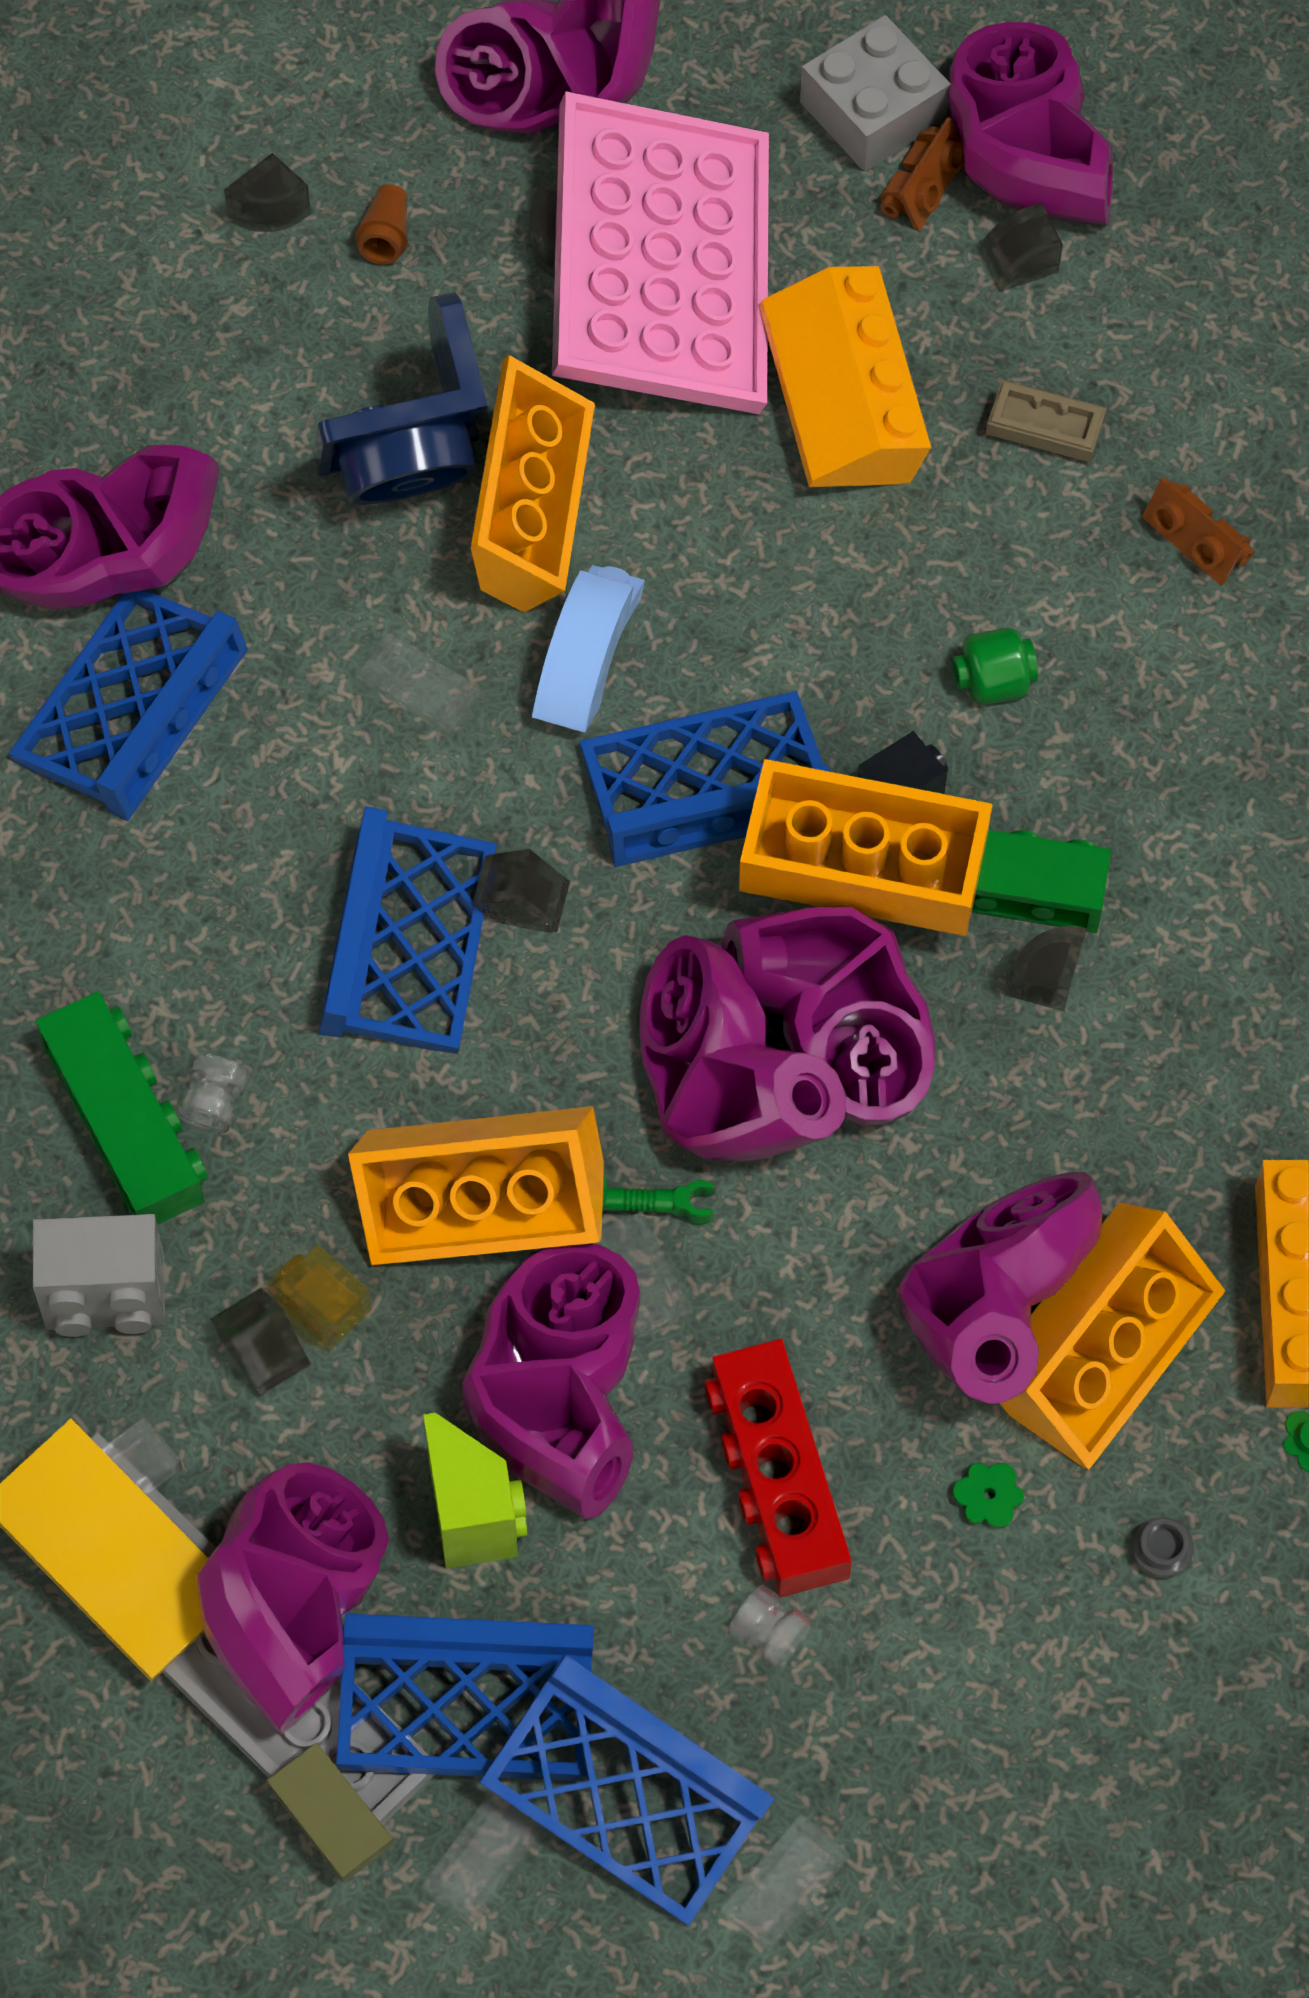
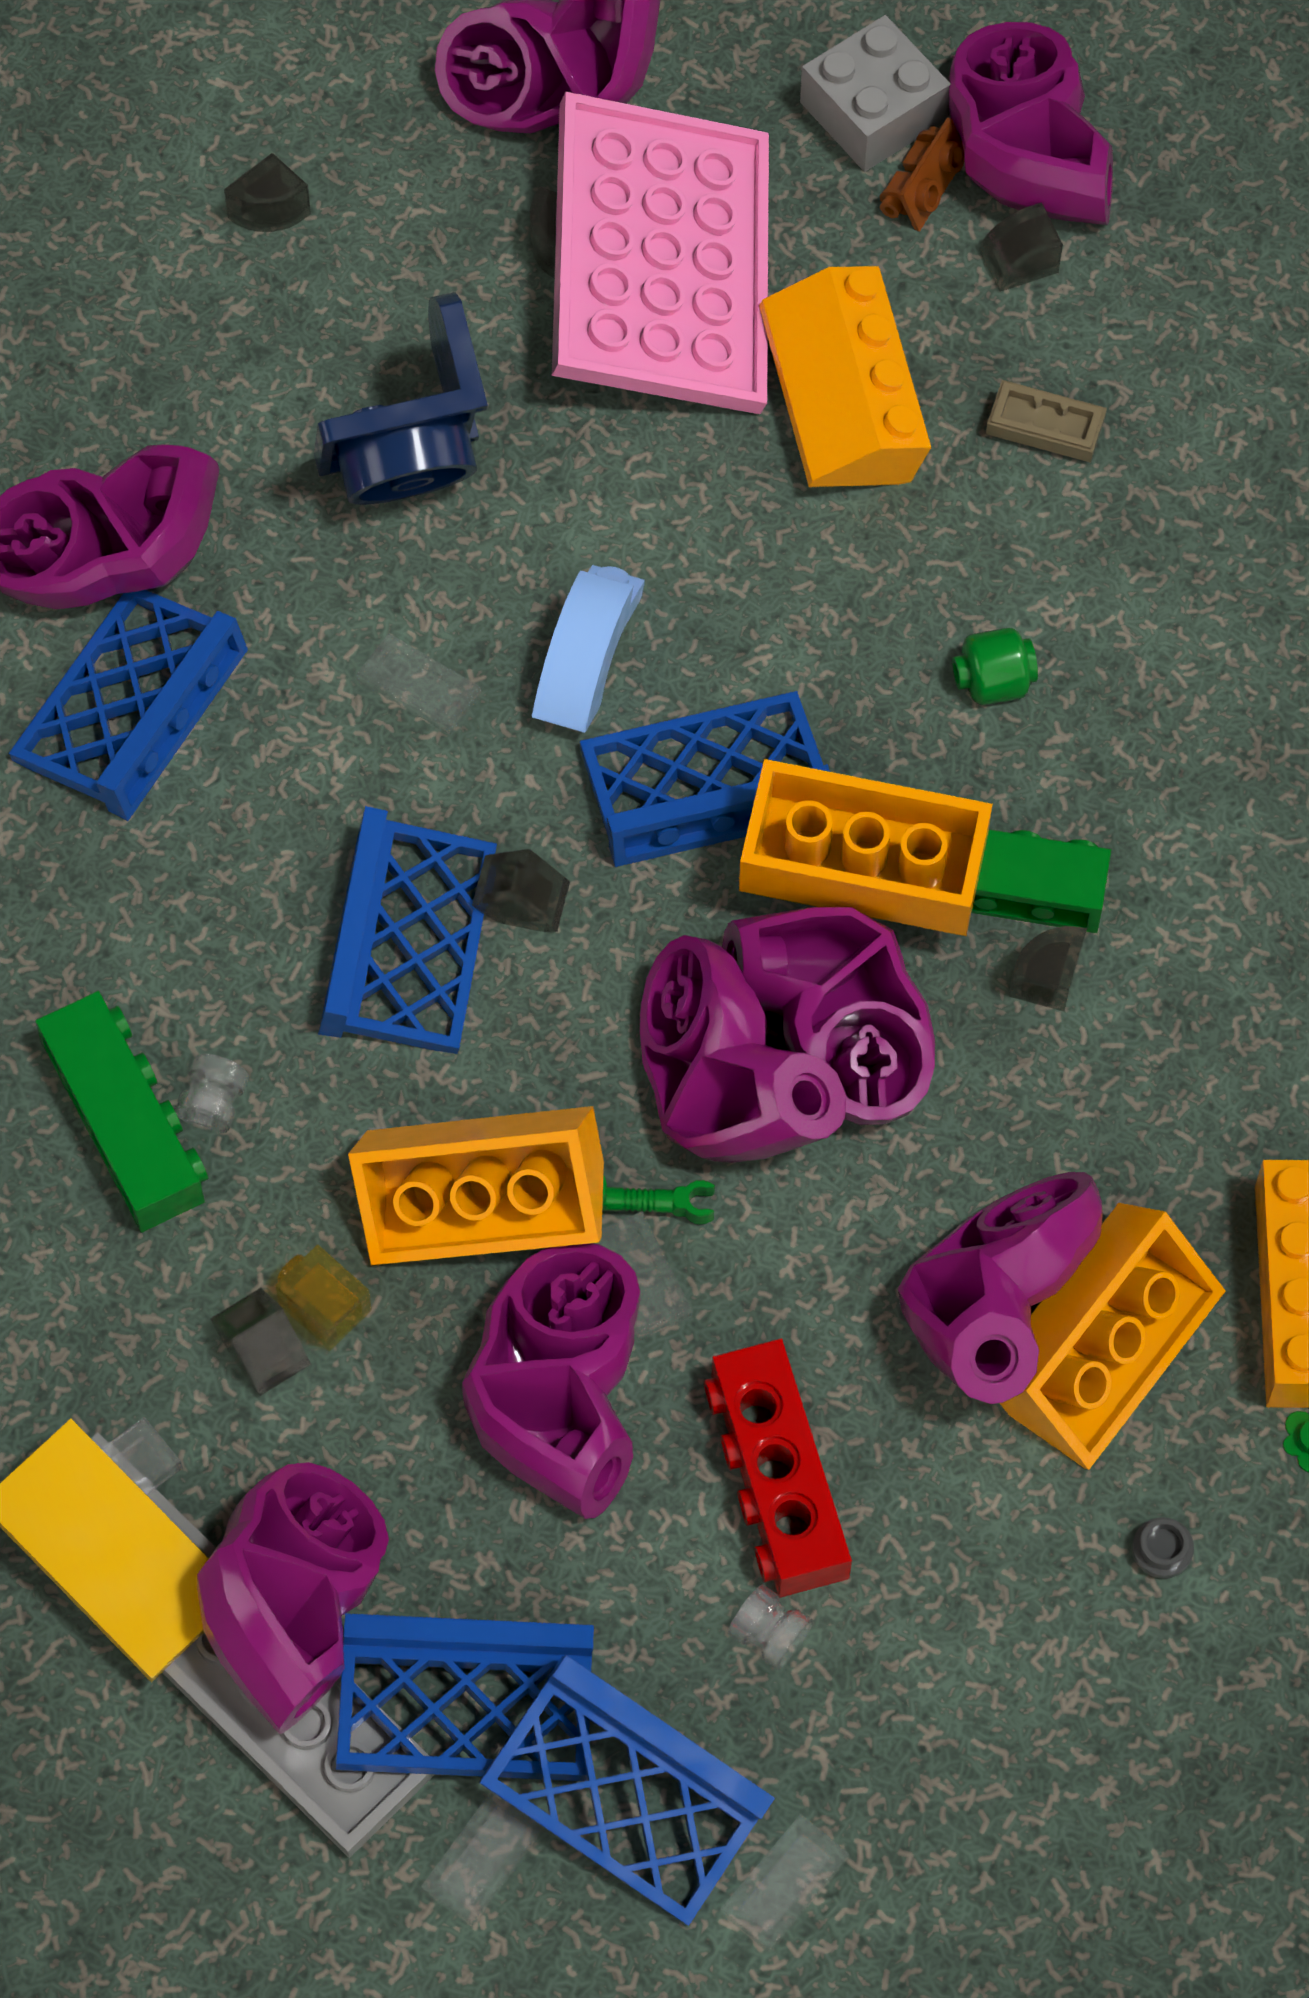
(99, 1273): light grey brick -> none
(330, 1812): olive tile -> none
(384, 226): dark orange cone -> none
(474, 1500): lime slope -> none
(530, 487): light orange slope -> none
(908, 765): black brick -> none
(999, 1481): green plant -> none
(1189, 527): dark orange hinge -> none

